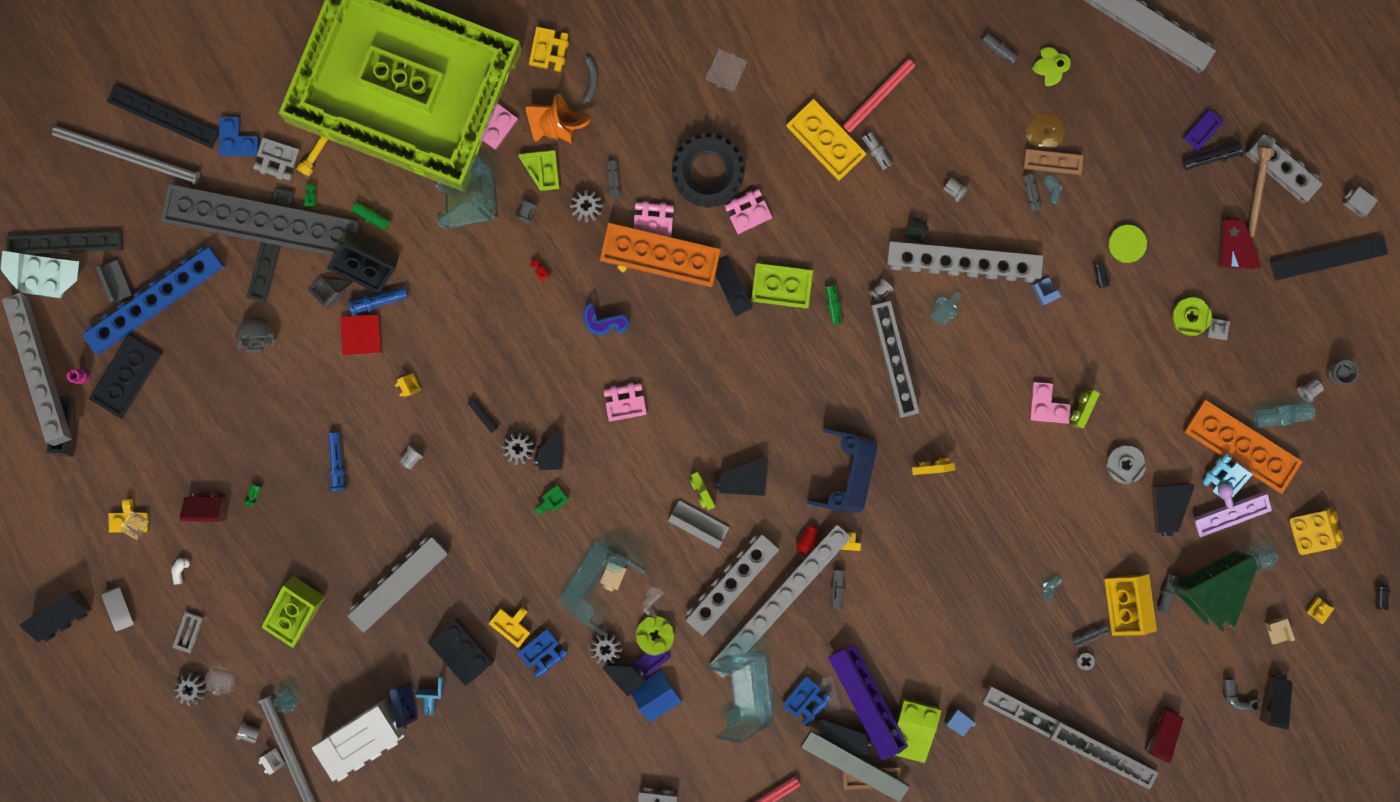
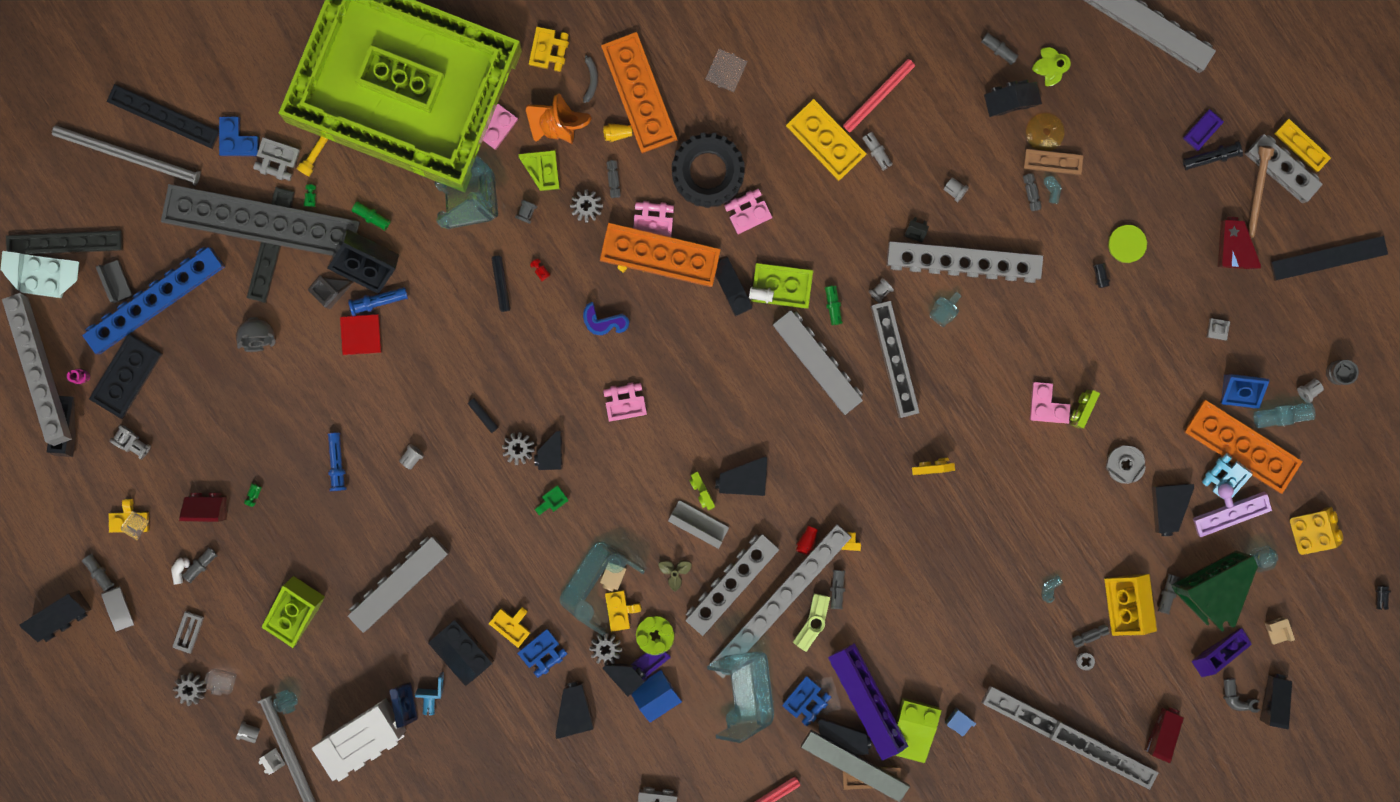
(98, 572): none -> dark grey pin
(128, 441): none -> light grey connector
(199, 565): none -> dark grey pin
(408, 385): yellow tile -> none
(500, 282): none -> black axle
(574, 711): none -> black slope
(615, 132): none -> yellow cone
(619, 610): none -> yellow plate
(639, 92): none -> orange plate
(652, 596): clear bracket -> none
(675, 581): none -> olive plant
(761, 294): none -> white pin
(817, 362): none -> light grey brick
(818, 610): none -> yellowish green piece
(864, 454): dark blue windscreen -> none
(1012, 98): none -> black brick
(1045, 291): medium blue panel -> none
(1198, 325): lime plate -> none
(1221, 653): none -> dark purple slope
(1243, 390): none -> blue slope
(1302, 145): none -> yellow plate
(1319, 610): yellow tile -> none
(1359, 201): light grey brick -> none

